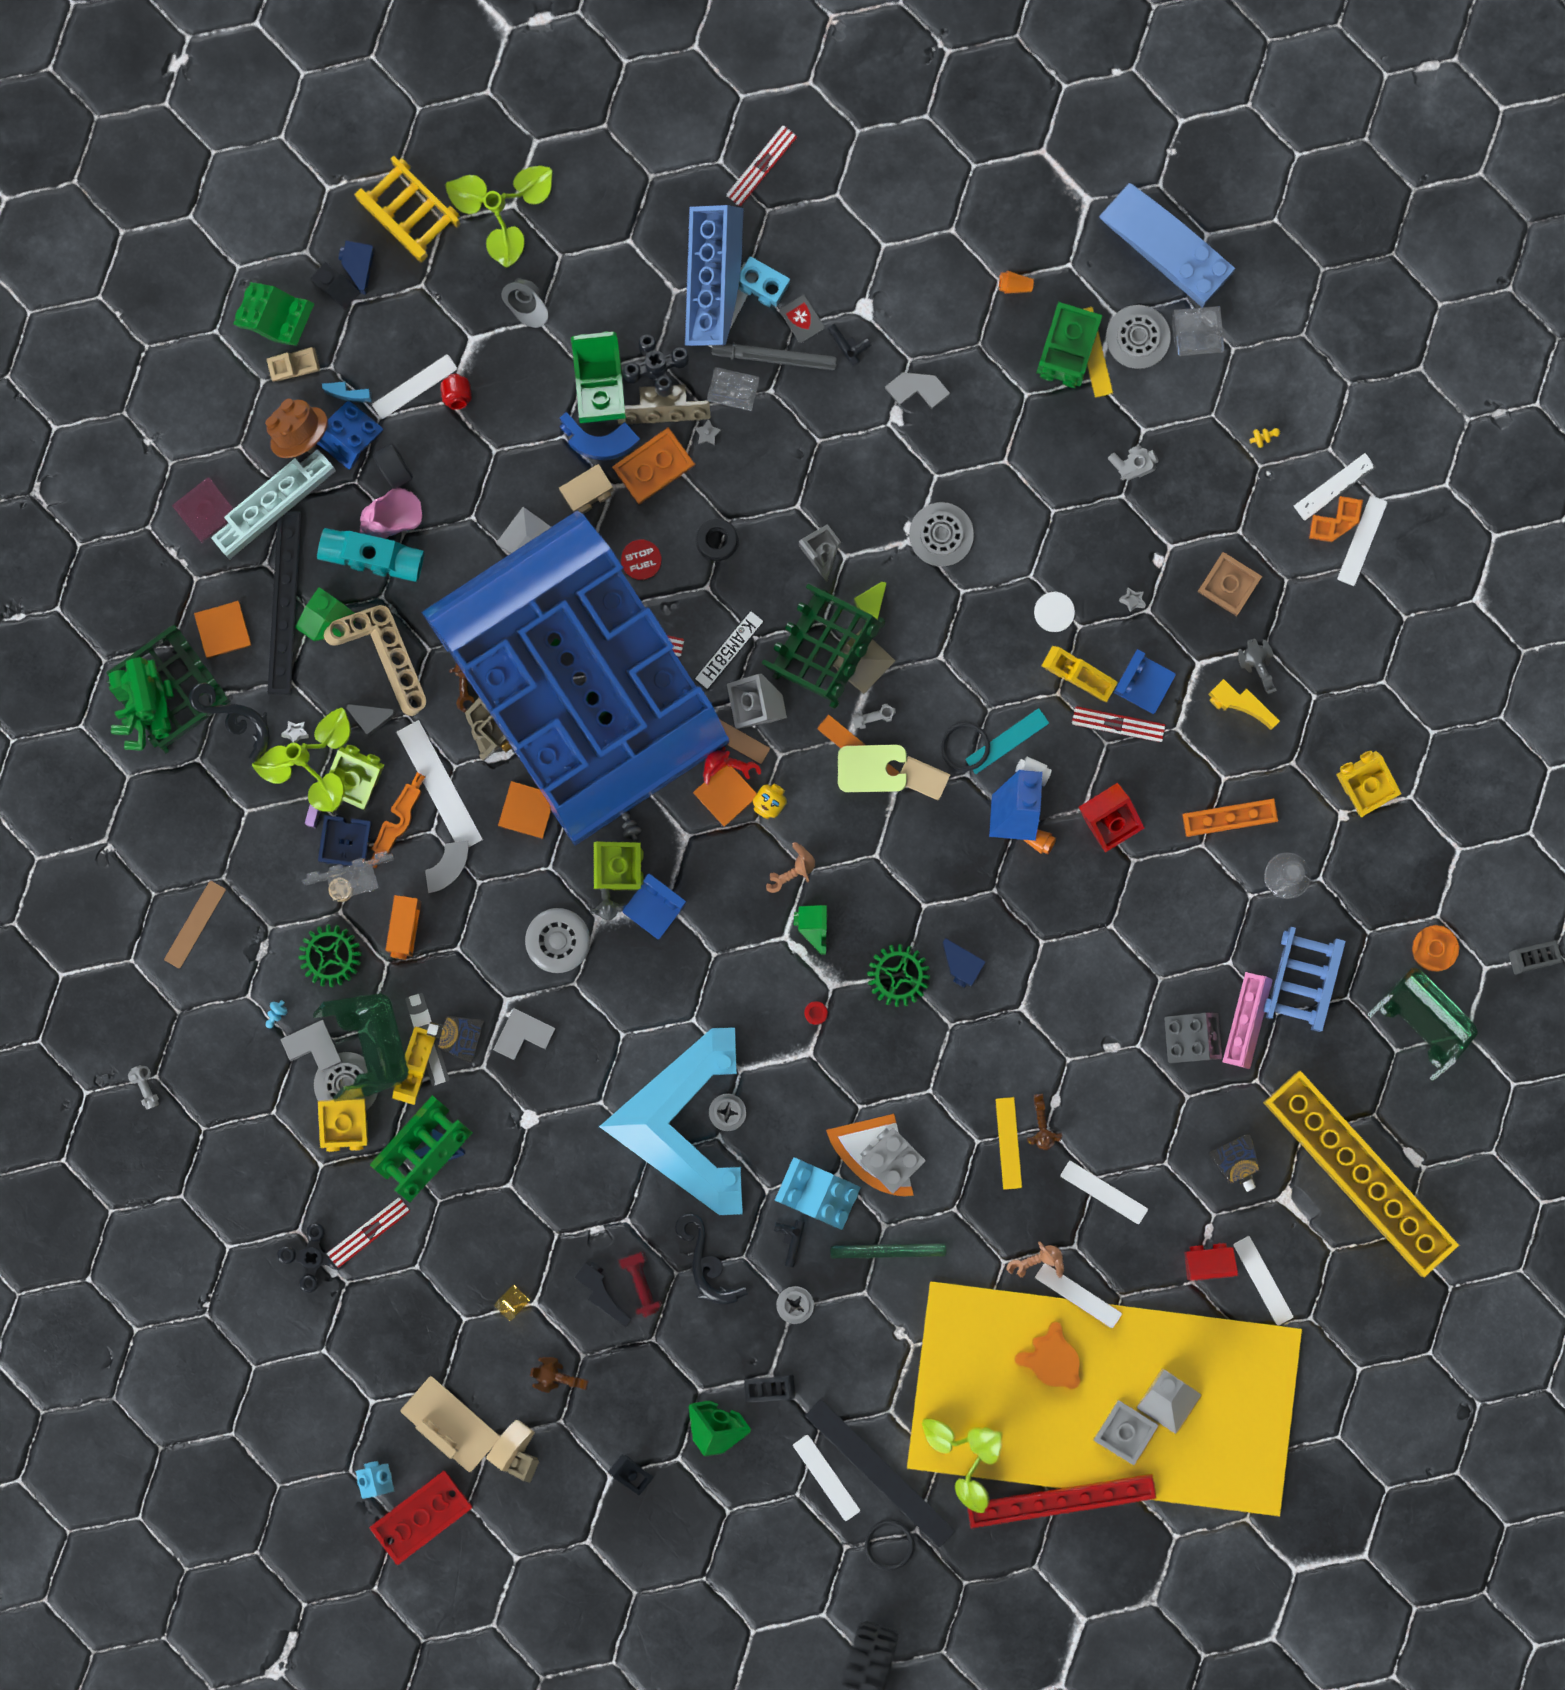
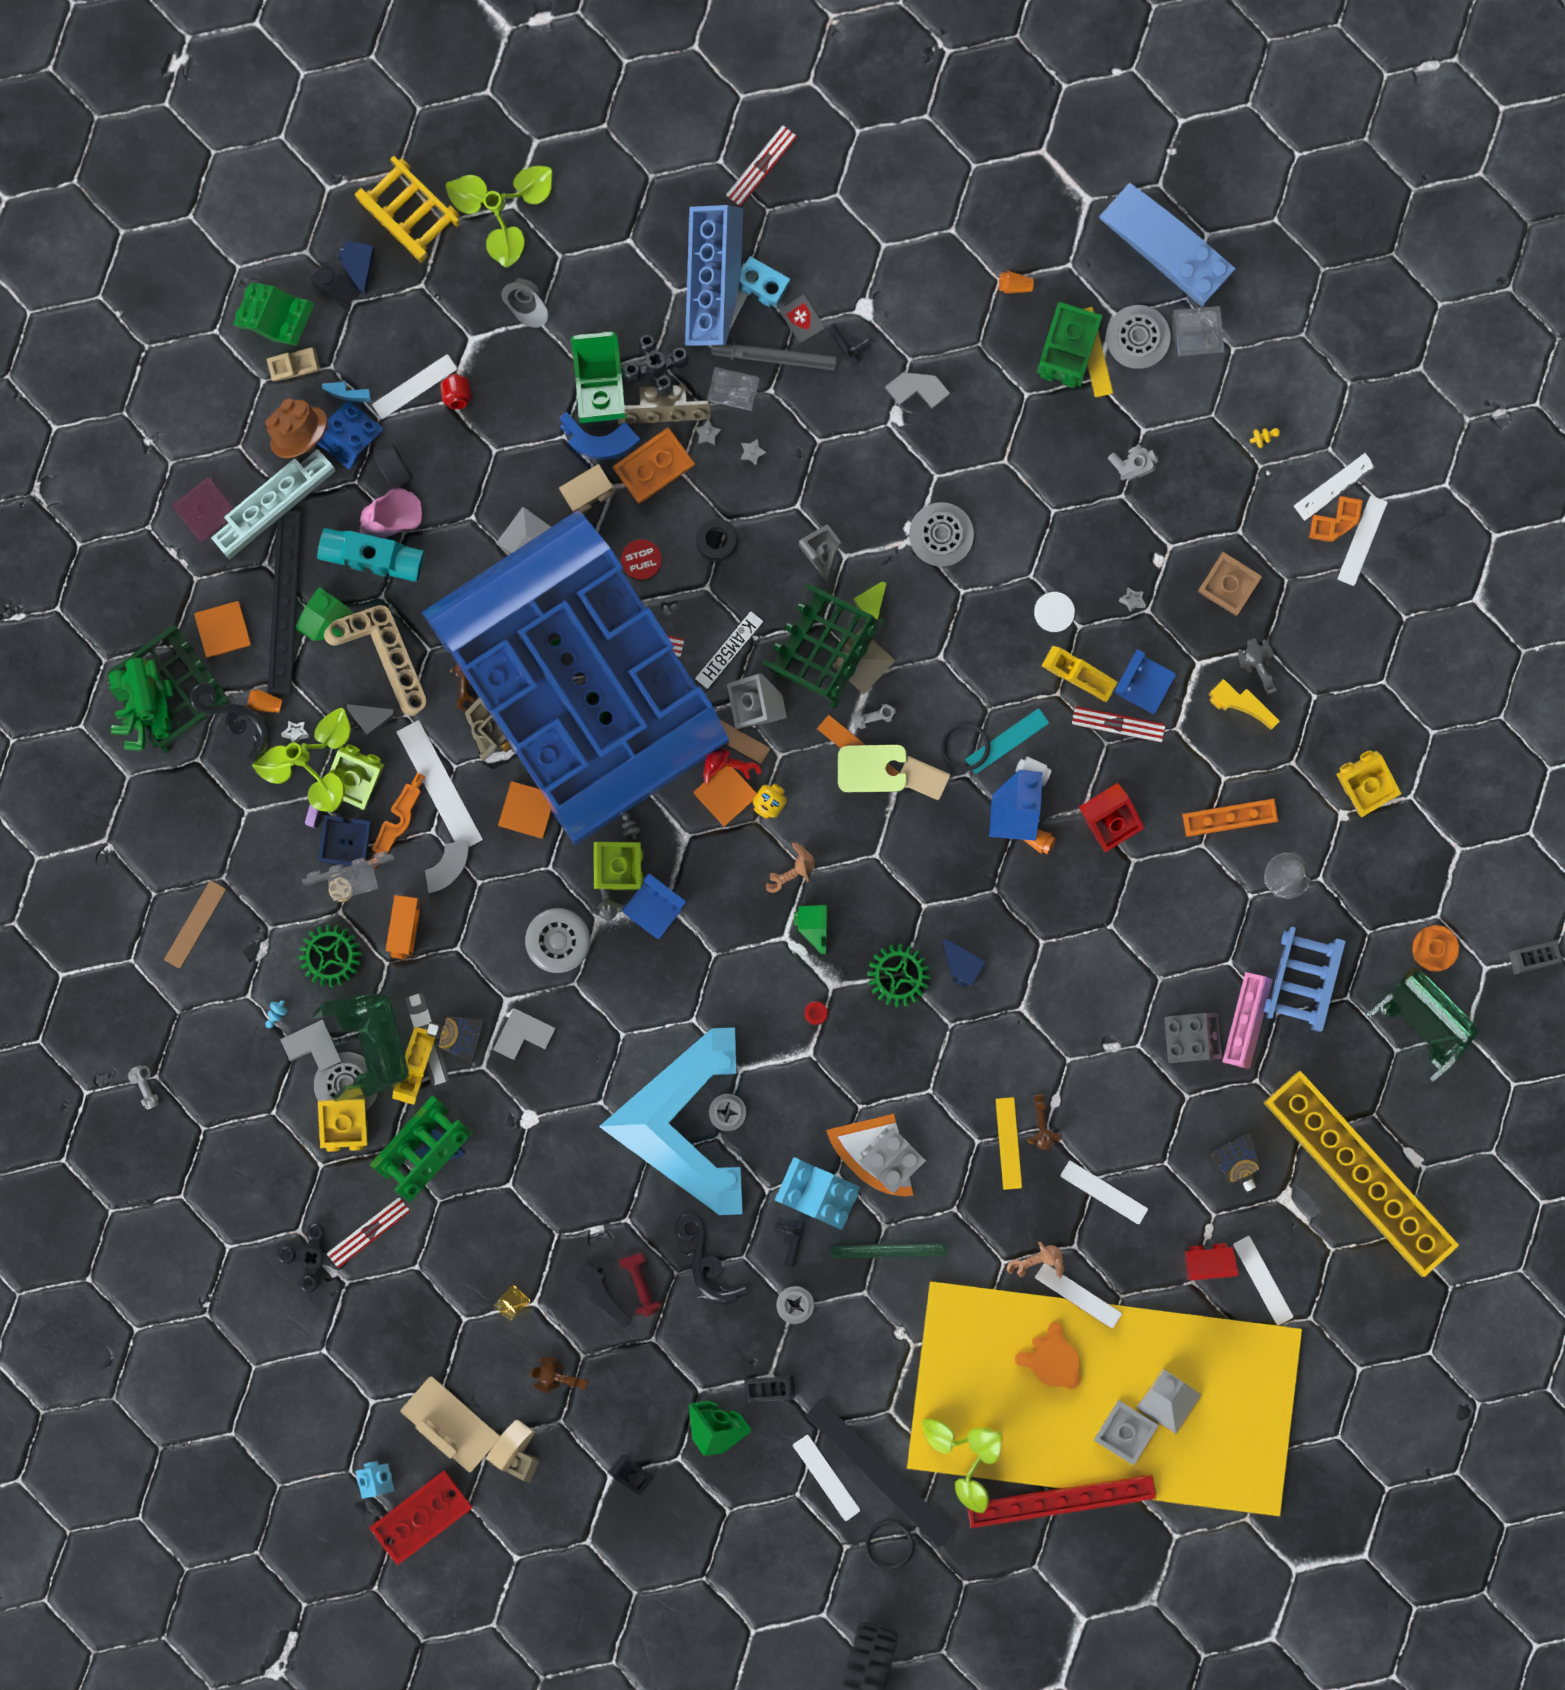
(263, 701): none -> orange cone
(752, 452): none -> light grey piece

